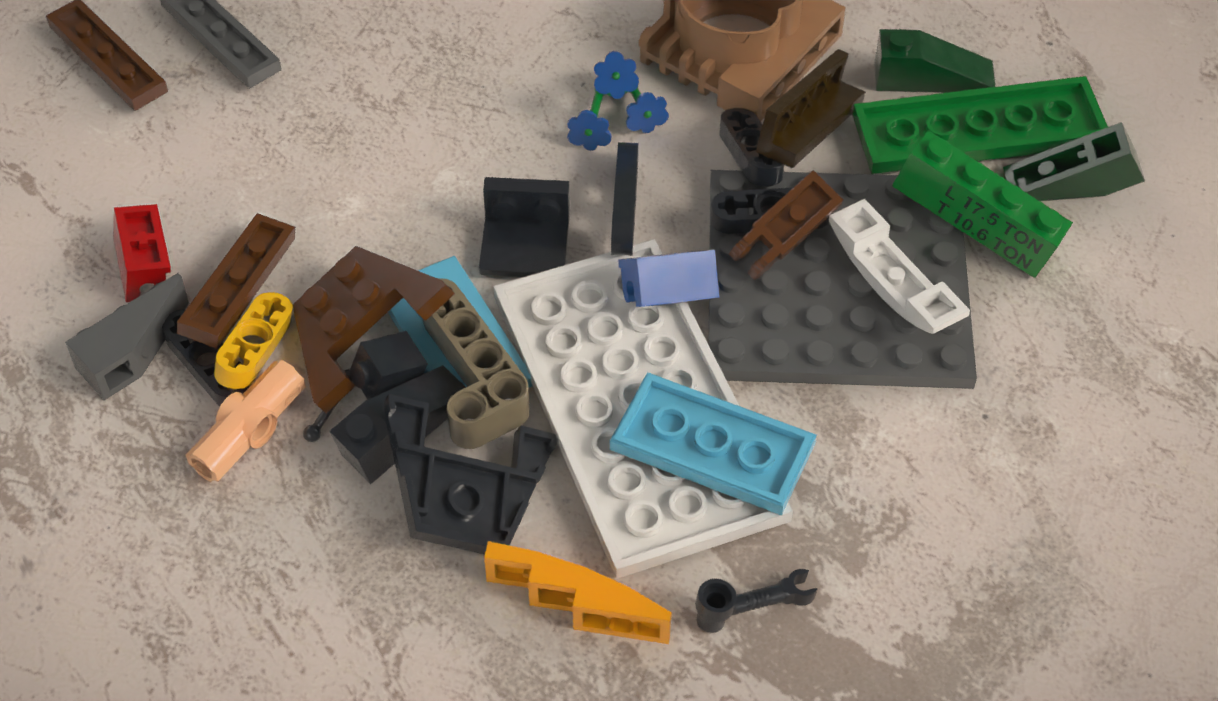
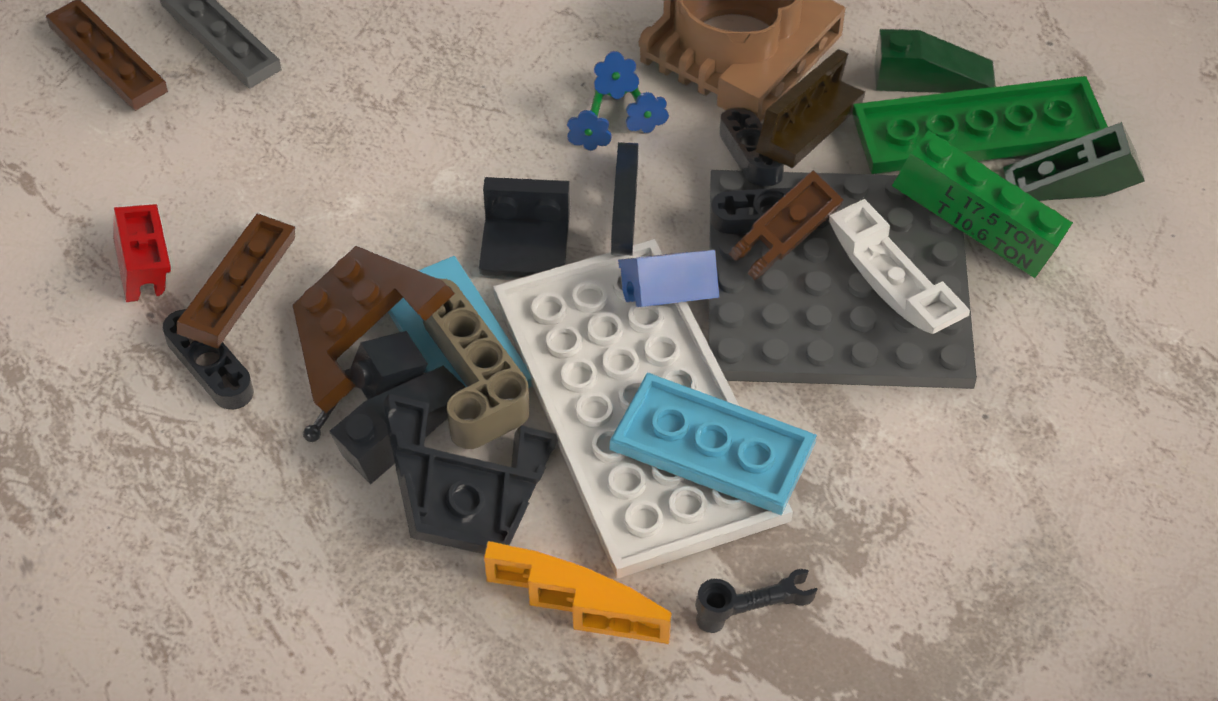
(126, 341): dark grey slope -> none
(245, 421): light nougat piece -> none
(253, 354): yellow beam -> none

